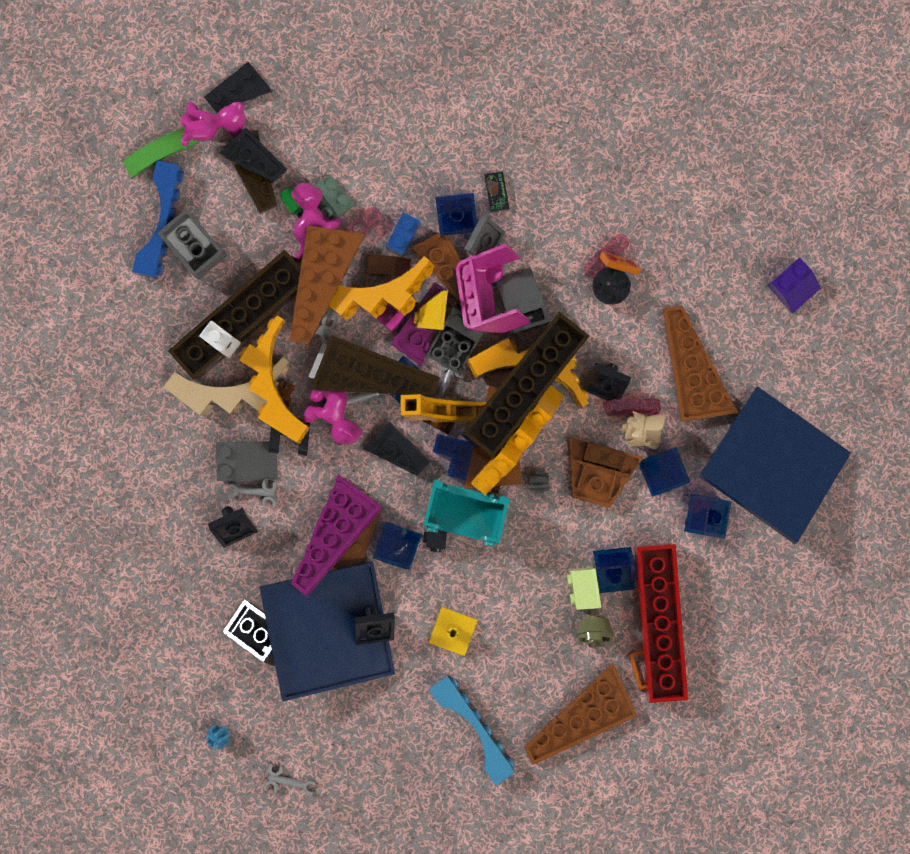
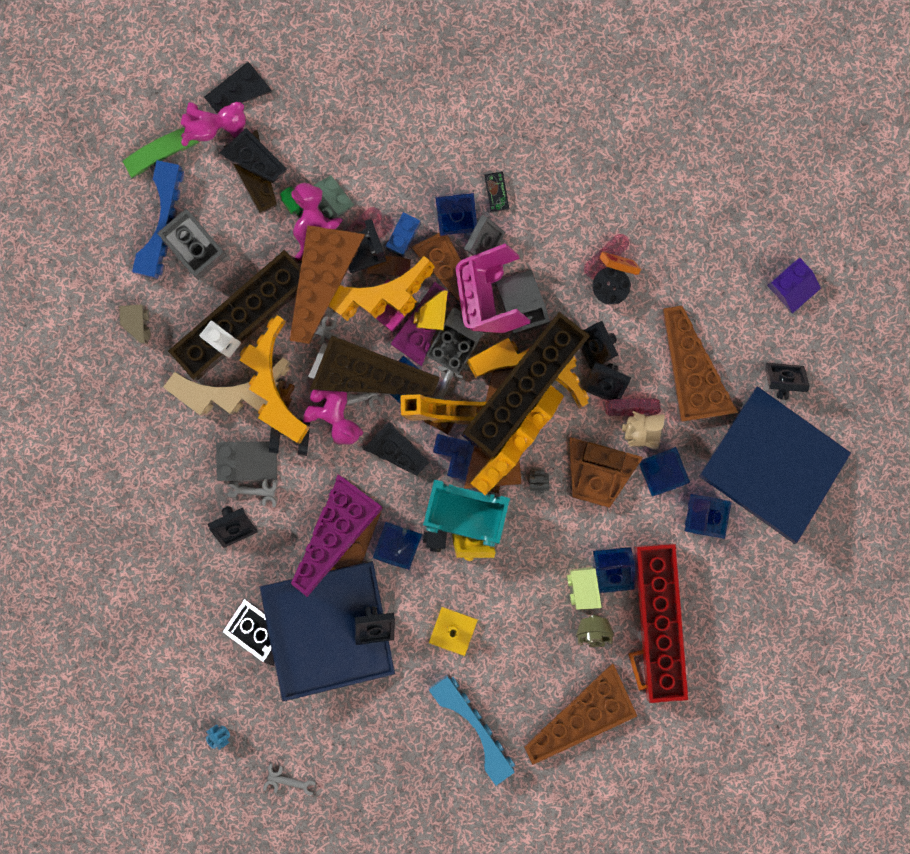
(134, 320): none -> dark tan slope
(369, 251): none -> black bracket
(471, 548): none -> yellow tile
(599, 345): none -> black tile
(786, 379): none -> black tile

